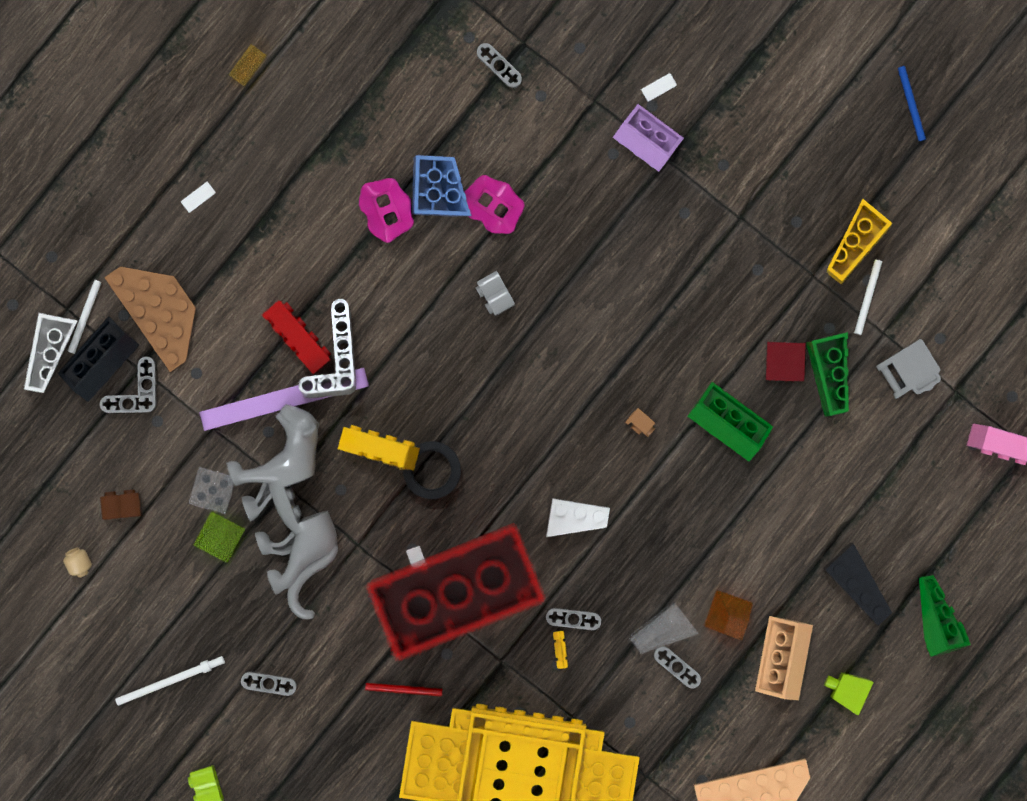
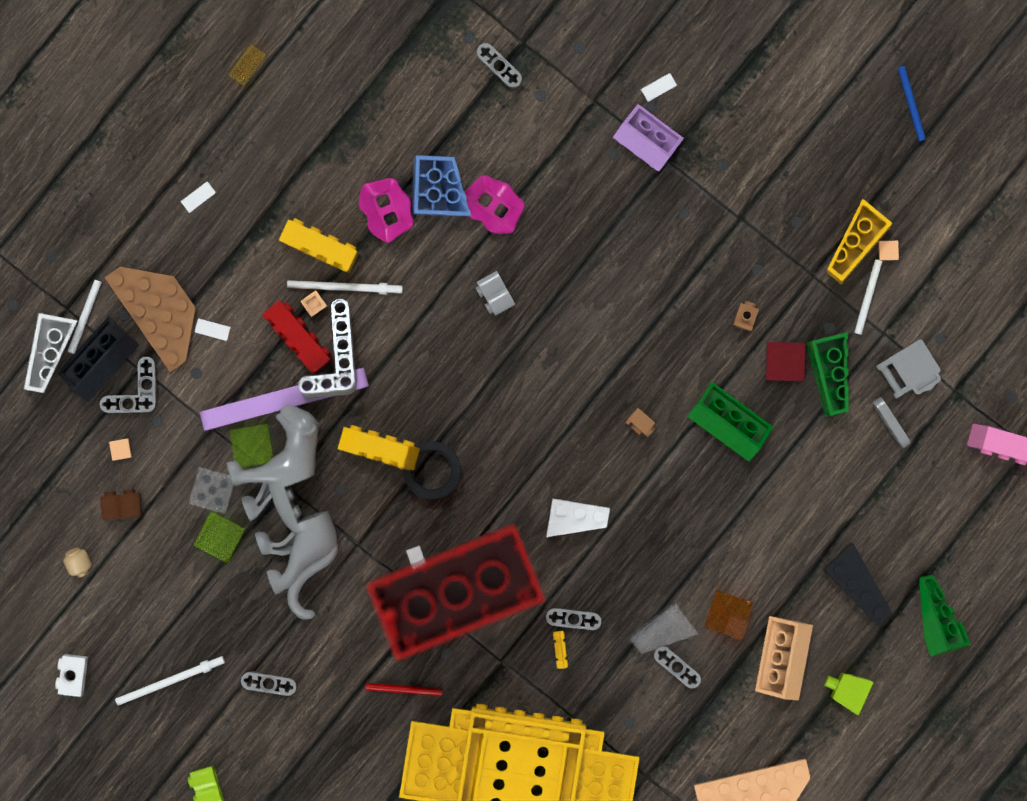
(79, 666): none -> white brick
(120, 449): none -> light nougat tile
(212, 329): none -> white sticker
(251, 445): none -> clear neon green tile
(313, 303): none -> light nougat plate
(319, 246): none -> yellow wedge
(382, 288): none -> white bar
(389, 615): none -> red hand
(739, 320): none -> medium nougat brick
(888, 250): none -> light nougat tile
(891, 422): none -> light grey beam

